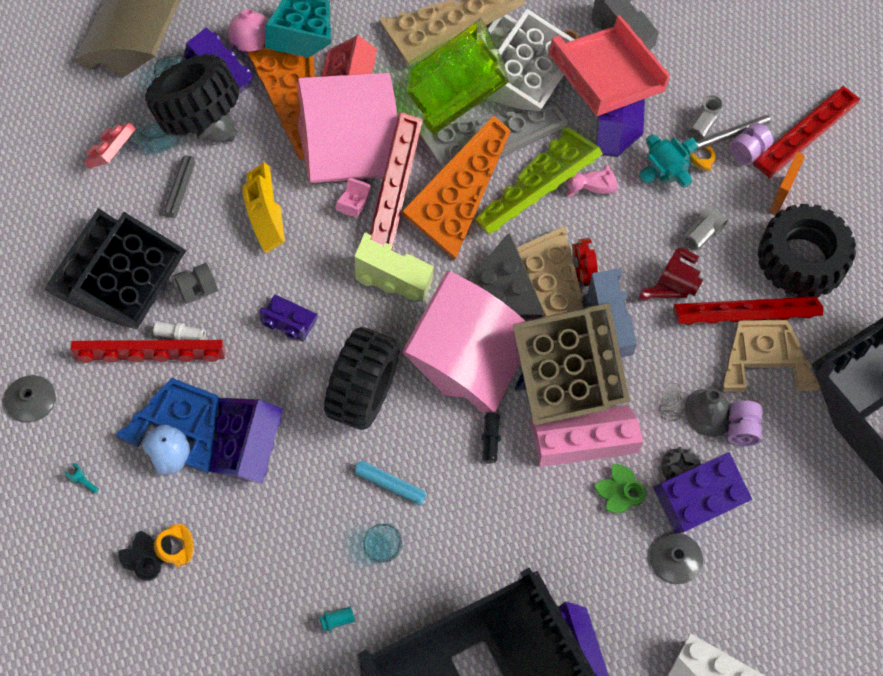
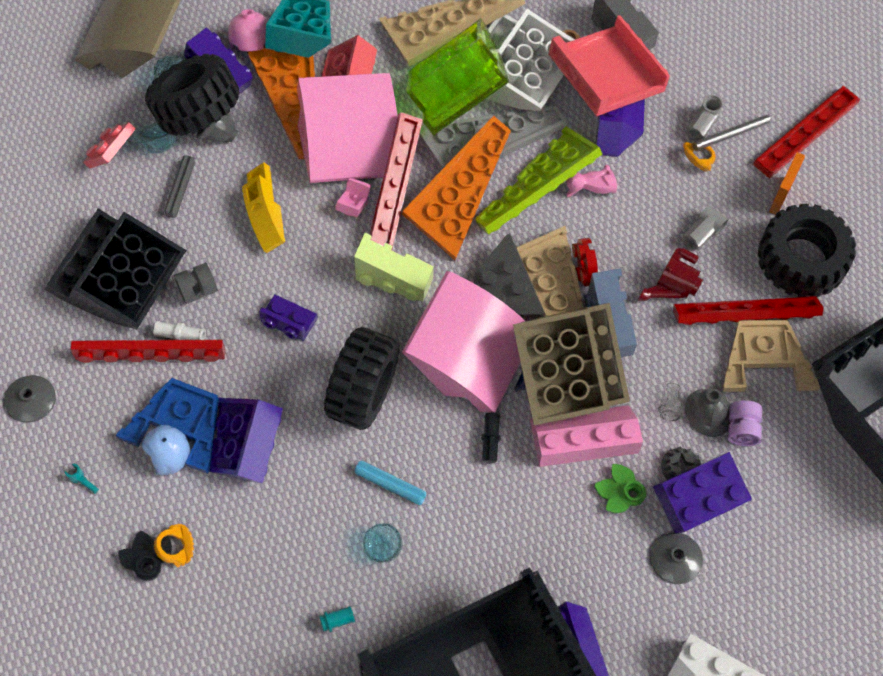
(668, 160): teal piece -> none
(751, 143): lavender wheel -> none

